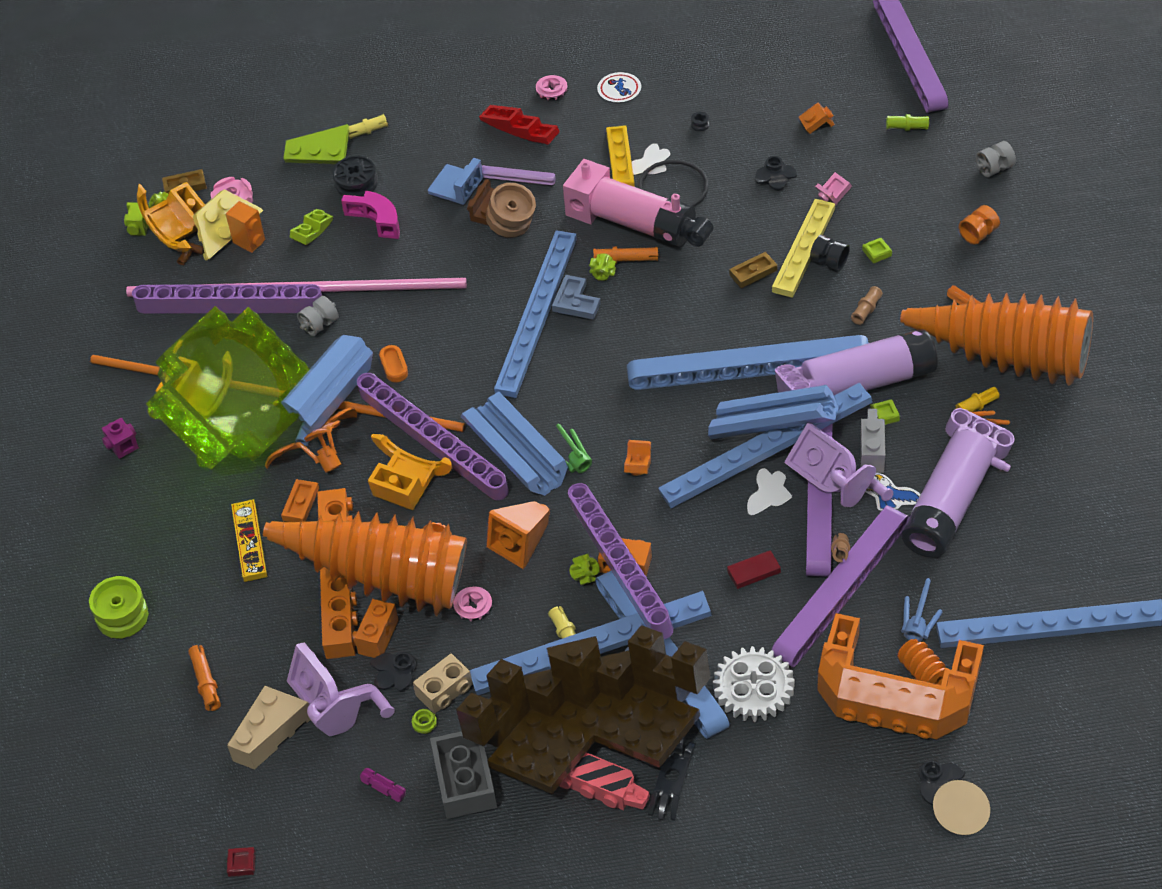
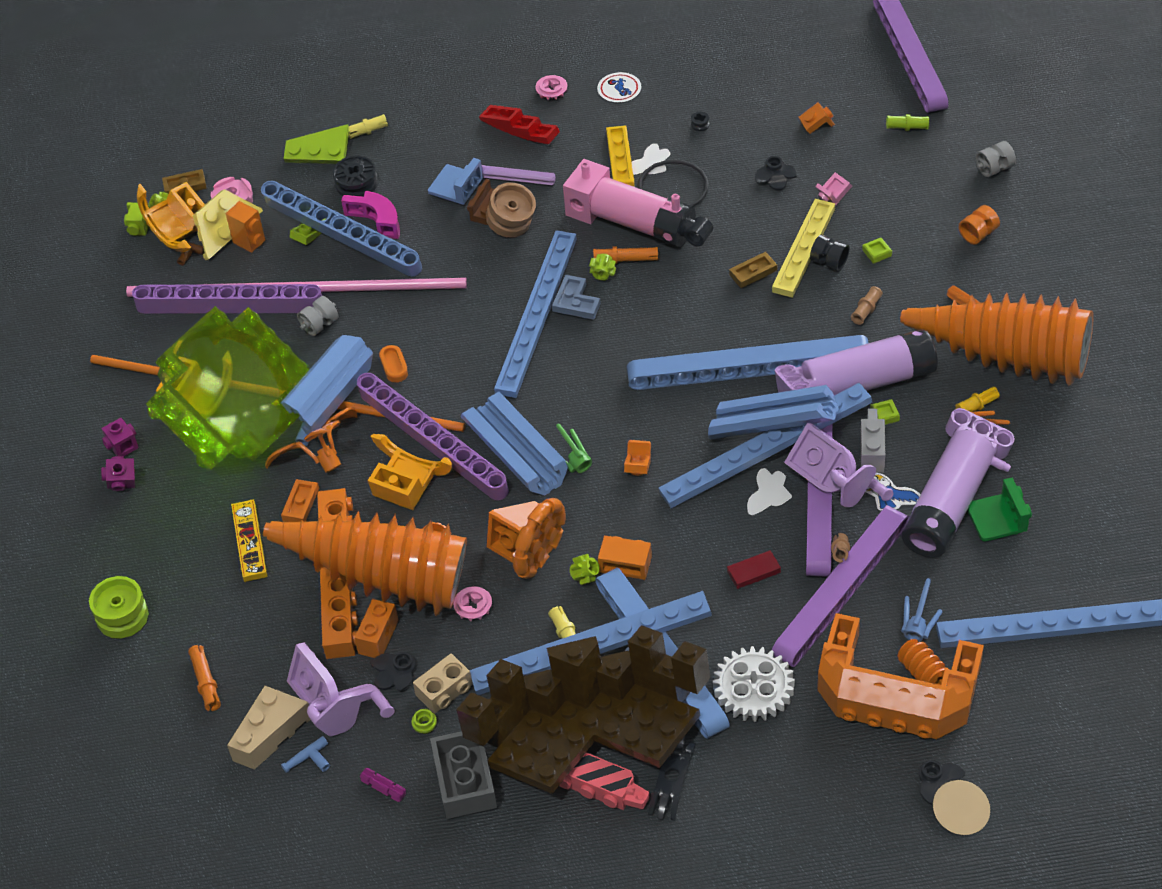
(119, 473): none -> magenta brick
(241, 861): dark red tile -> none
(310, 751): none -> medium blue piece
(346, 235): none -> medium blue beam
(538, 537): none -> orange plate
(620, 560): medium lavender beam -> none
(1001, 514): none -> green bracket

